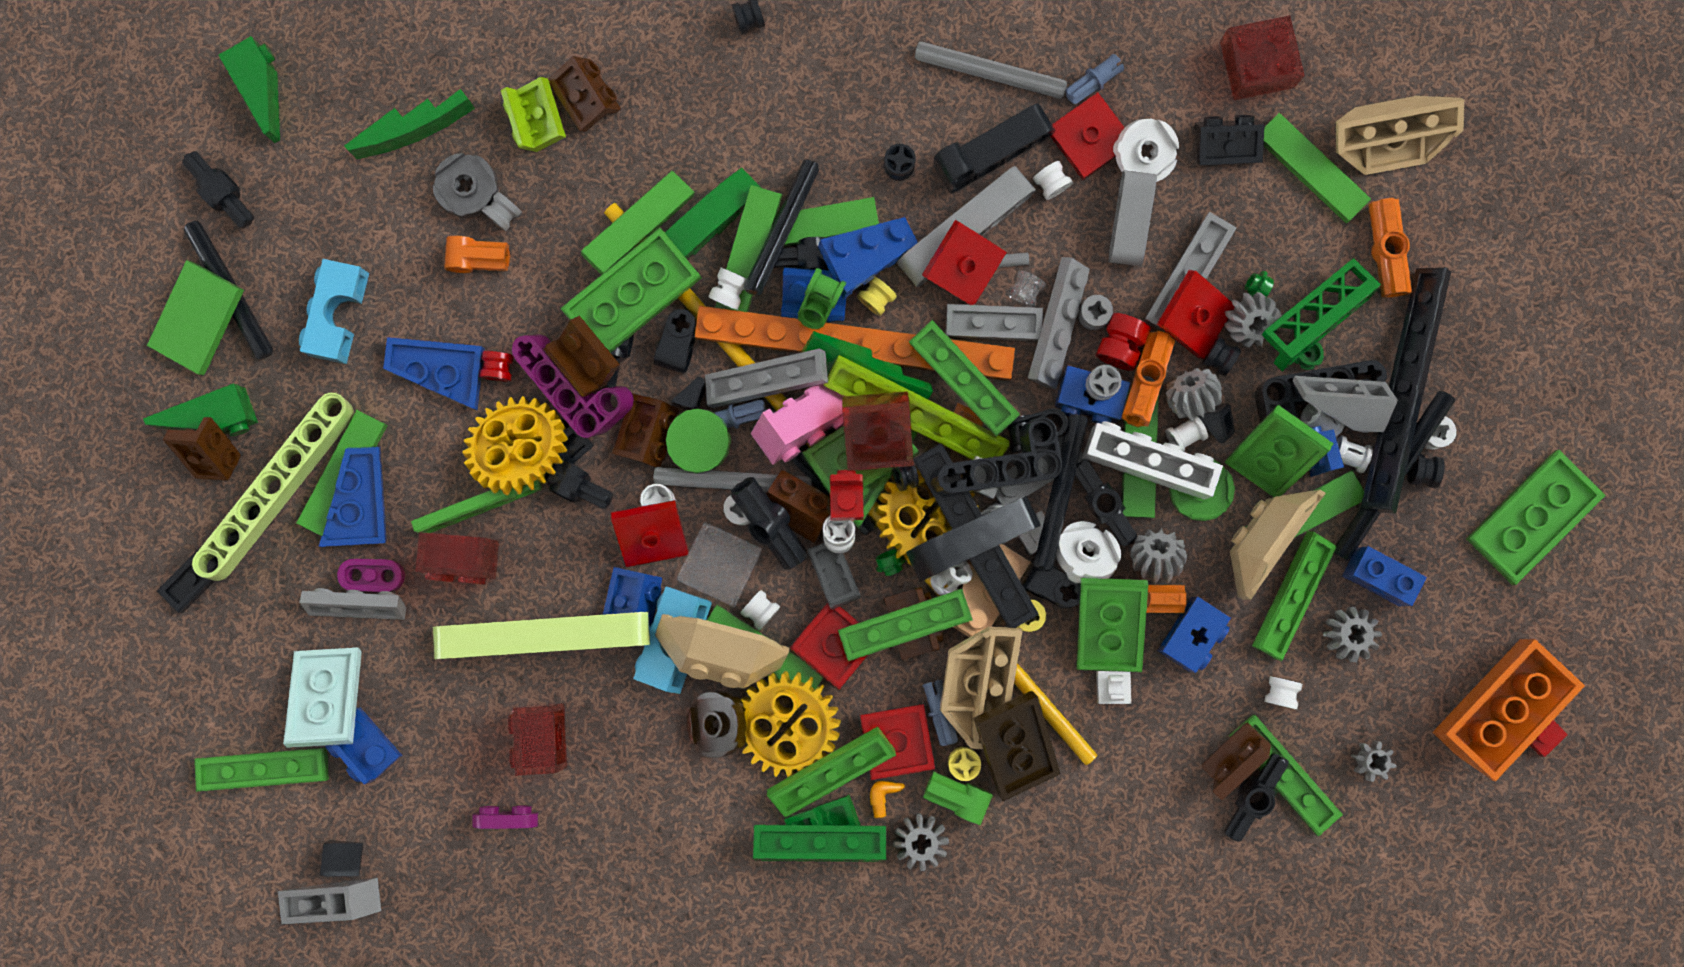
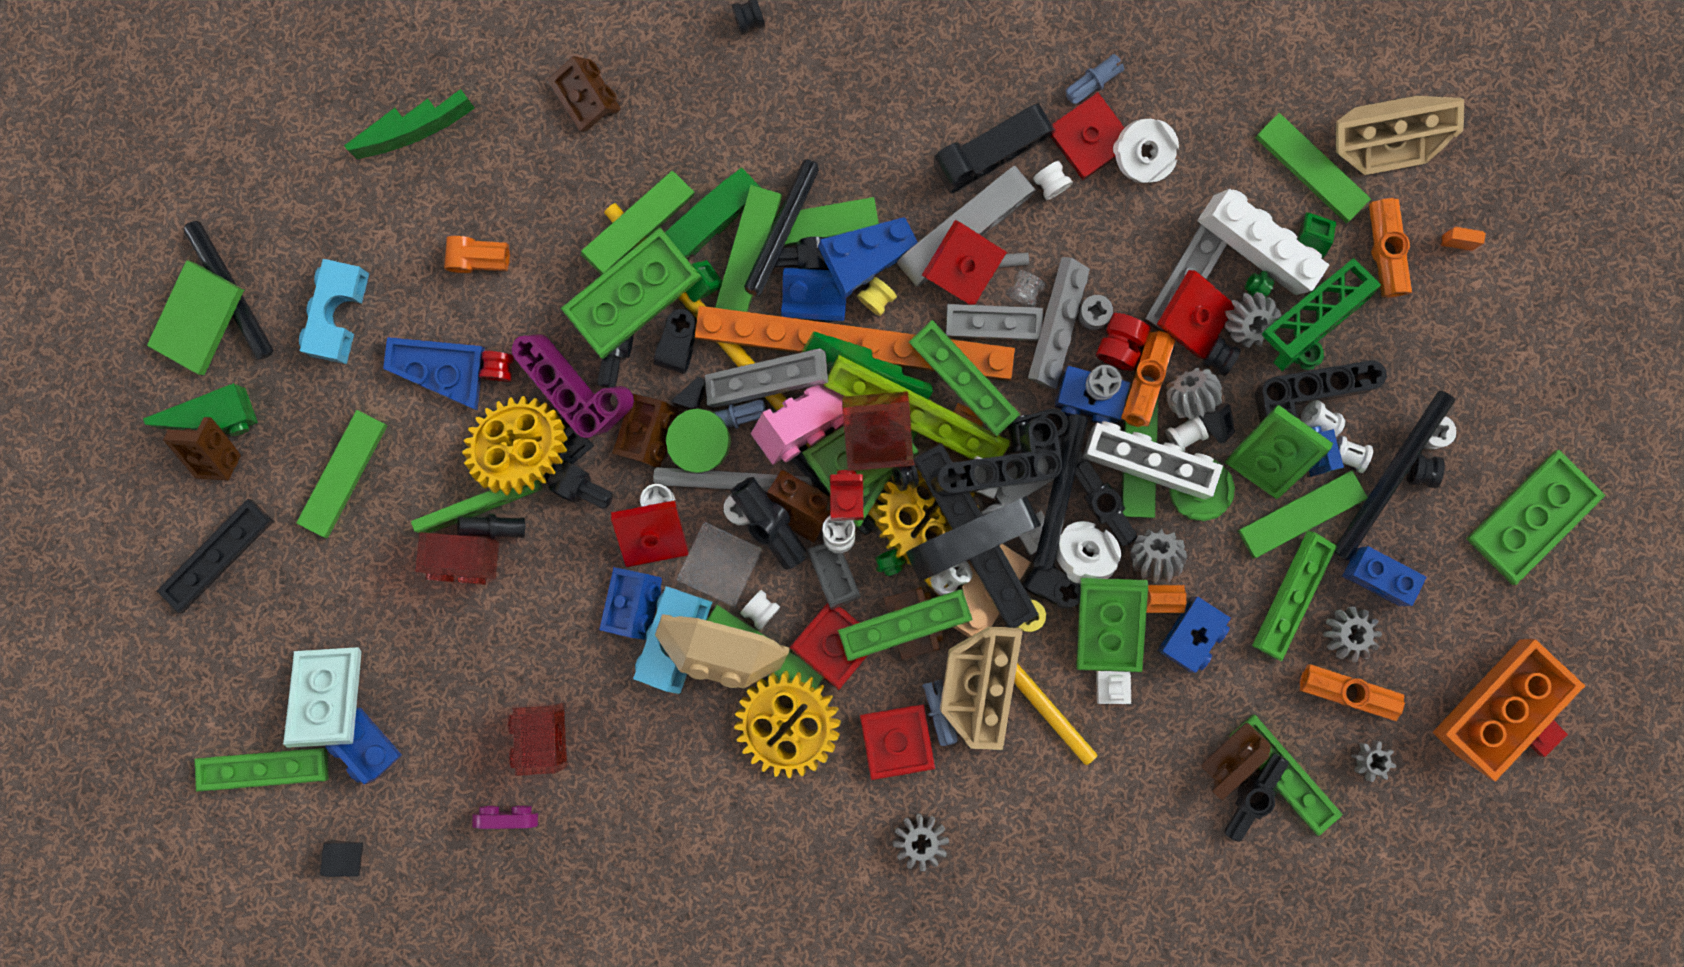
(218, 189): black axle -> none
(257, 82): green slope -> none
(259, 493): yellowish green beam -> none
(330, 901): light grey slope -> none
(353, 604): light grey plate -> none
(358, 501): blue wing -> none
(372, 575): magenta plate -> none
(448, 179): flat silver plate -> none
(491, 526): none -> black pin
(501, 211): light grey wheel -> none
(533, 115): lime bracket -> none
(541, 635): yellowish green beam -> none
(582, 357): reddish brown bracket -> none
(707, 285): none -> green slope
(728, 288): white wheel -> none
(732, 723): dark brown plate -> none
(819, 300): bright green piece -> none
(819, 843): green fence -> none
(831, 772): bright green tile -> none
(835, 812): green slope -> none
(878, 793): light orange animal -> none
(900, 155): black wheel -> none
(965, 768): light yellow wheel -> none
(965, 800): bright green piece -> none
(990, 70): light grey axle -> none
(1017, 745): dark brown plate -> none
(1132, 218): light grey beam -> none
(1230, 141): black bracket -> none
(1262, 57): clear red brick -> none
(1263, 241): none -> white brick
(1267, 537): tan wedge -> none
(1283, 692): white wheel -> none
(1317, 233): none -> green slope
(1355, 403): light grey slope -> none
(1369, 697): none -> orange piece
(1408, 386): black tile -> none
(1463, 238): none -> orange tile

